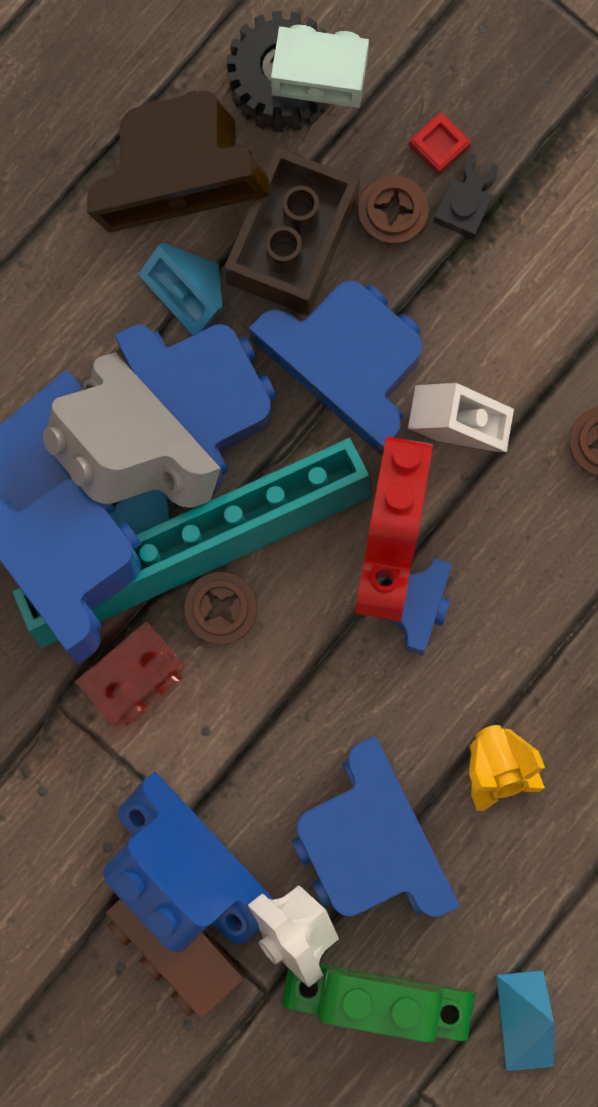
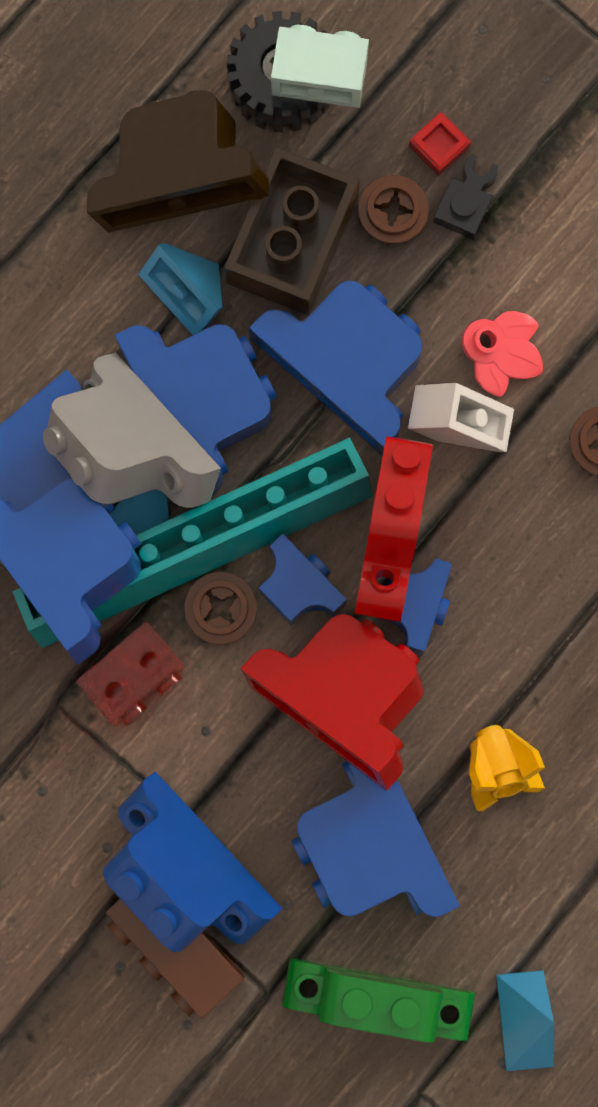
(294, 932): white brick -> none
(299, 584): none -> blue brick
(345, 691): none -> red brick
(509, 352): none -> coral plate

